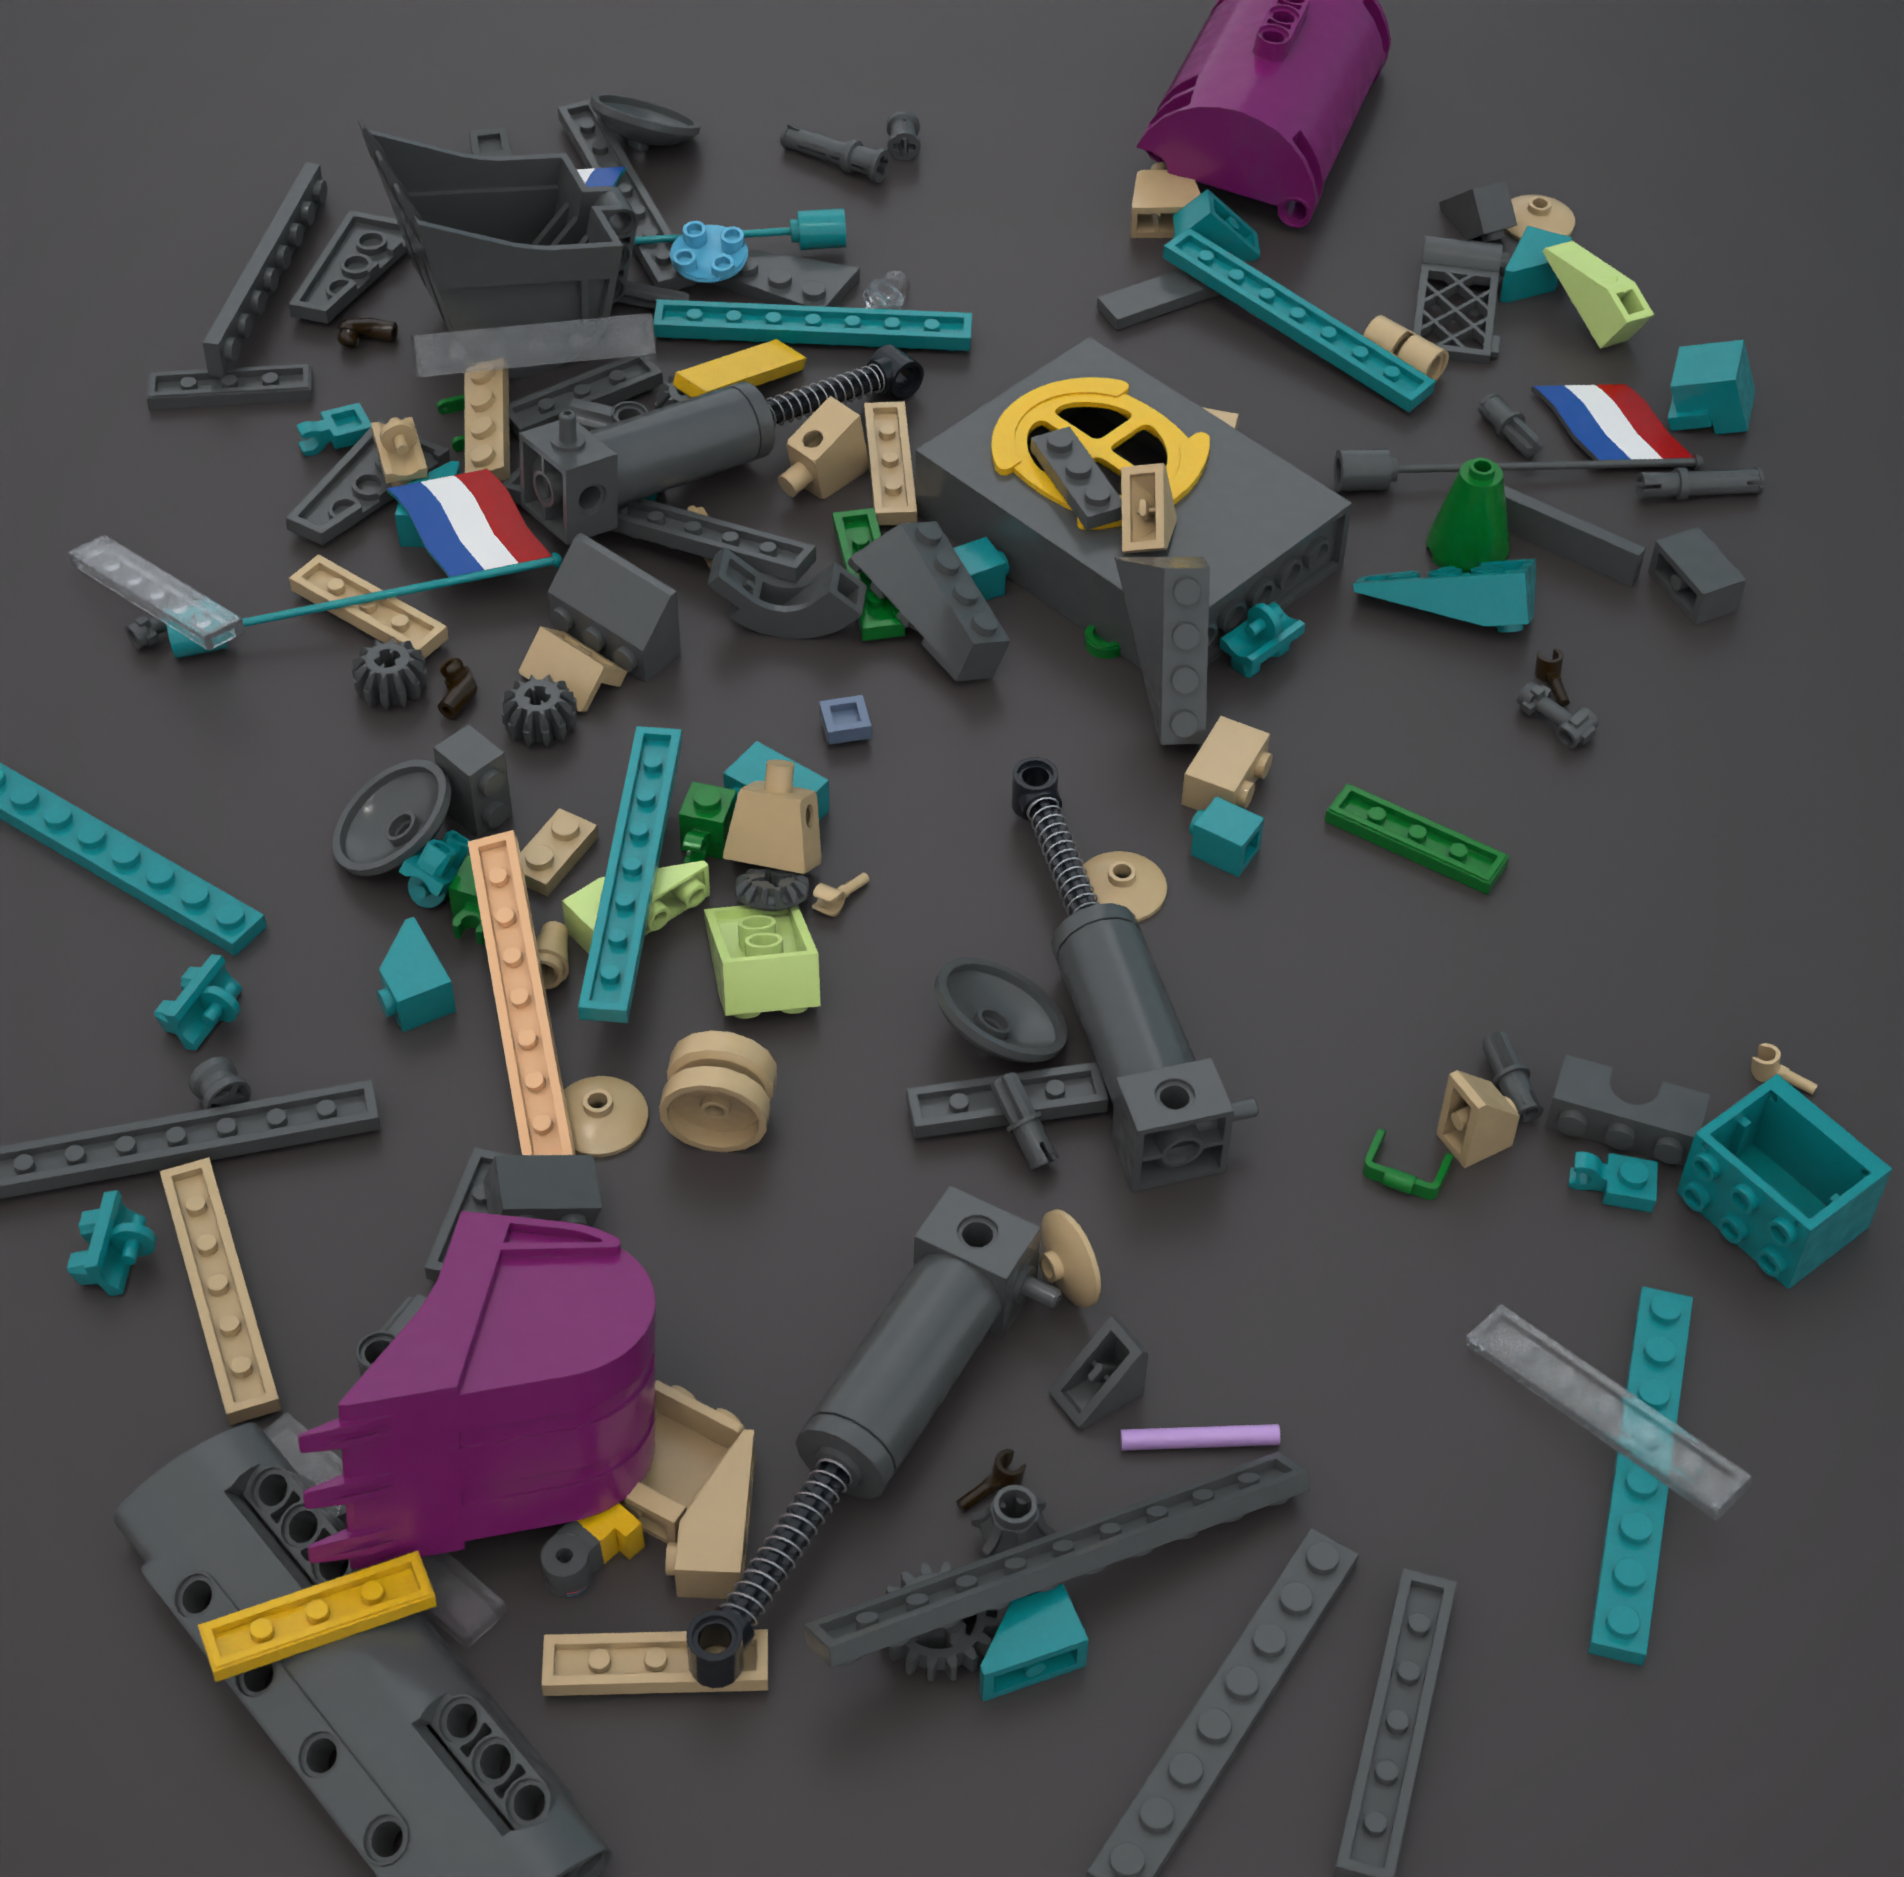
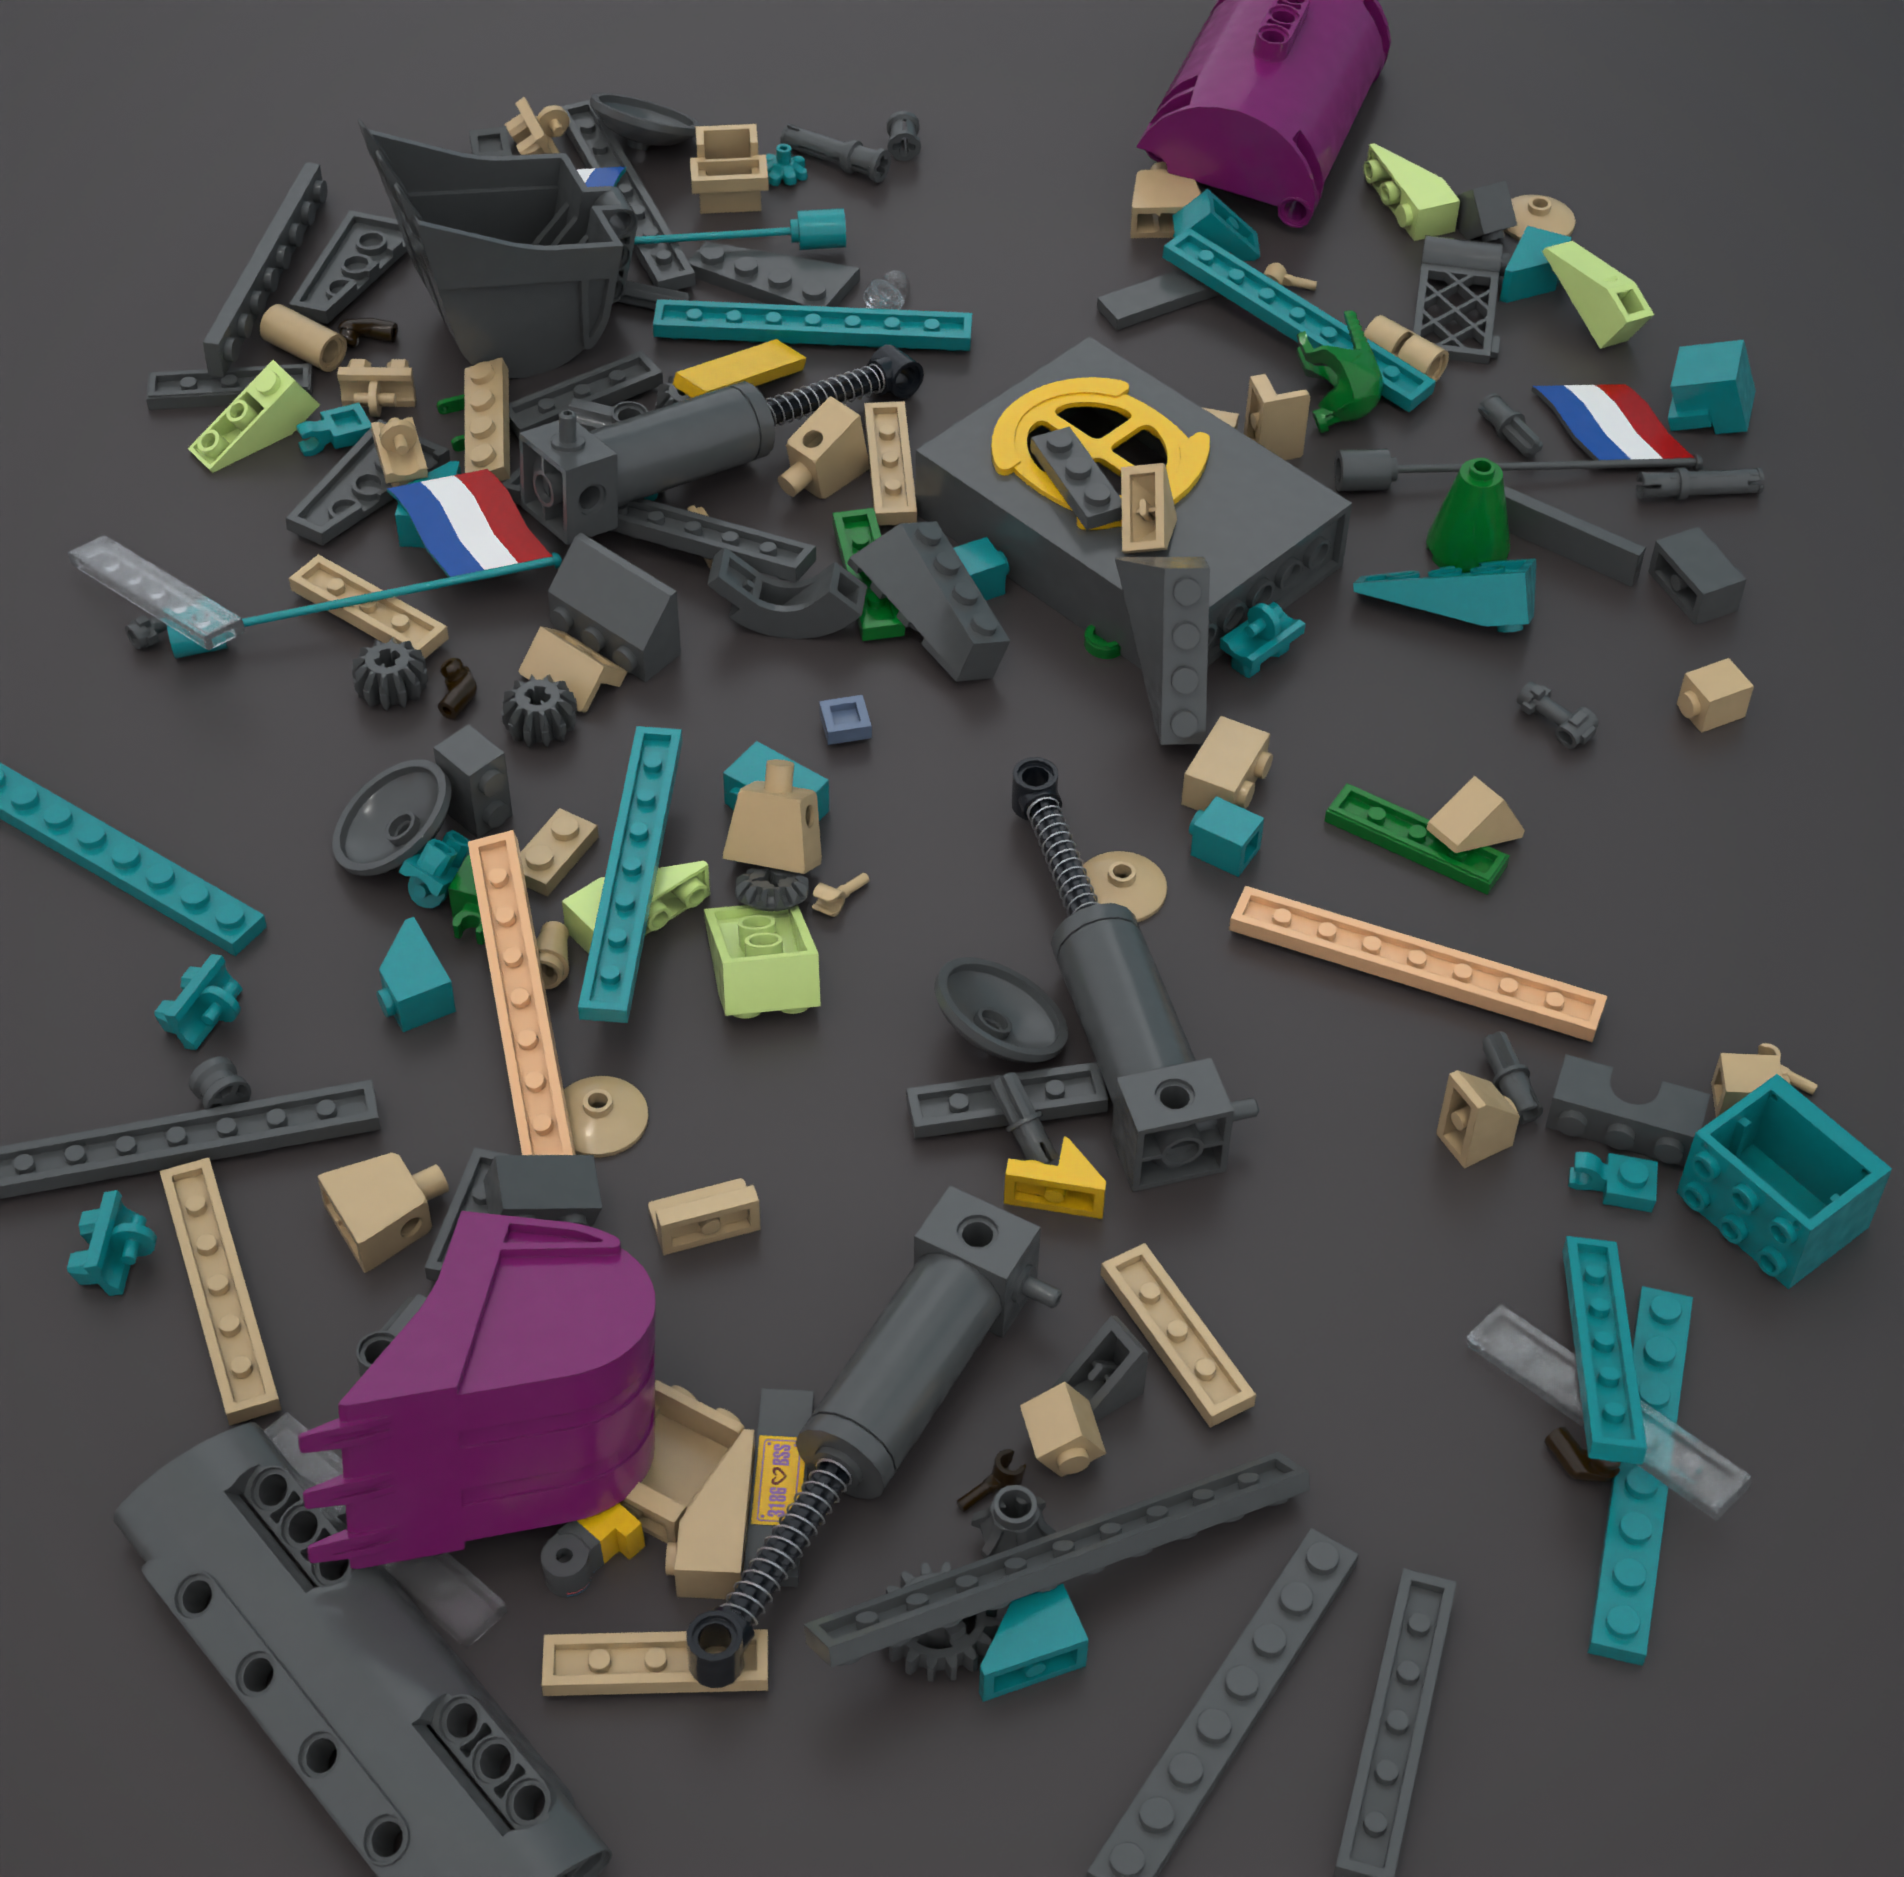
(255, 419): none -> yellowish green slope
(303, 337): none -> tan pin
(316, 1616): yellow tile -> none
(377, 385): none -> tan hips
(380, 1205): none -> tan torso
(533, 344): clear tile -> none
(534, 132): none -> tan hips
(705, 821): green brick -> none
(705, 1215): none -> tan panel
(709, 252): medium azure dish -> none
(718, 1091): tan wheel -> none
(728, 169): none -> tan plate
(777, 1467): none -> tile
(785, 167): none -> teal plant
(1063, 1430): none -> tan brick
(1066, 1188): none -> yellow slope
(1069, 1259): tan dish -> none
(1178, 1335): none -> tan plate
(1199, 1437): lavender bar -> none
(1276, 419): none -> tan panel
(1279, 274): none -> tan hand
(1350, 371): none -> green piece
(1401, 1180): green piece -> none
(1414, 195): none -> yellowish green slope
(1418, 963): none -> light nougat plate
(1475, 819): none -> tan slope
(1550, 671): dark brown hand -> none
(1576, 1459): none -> dark brown arm
(1603, 1351): none -> teal plate
(1714, 695): none -> tan brick
(1740, 1075): none -> tan brick

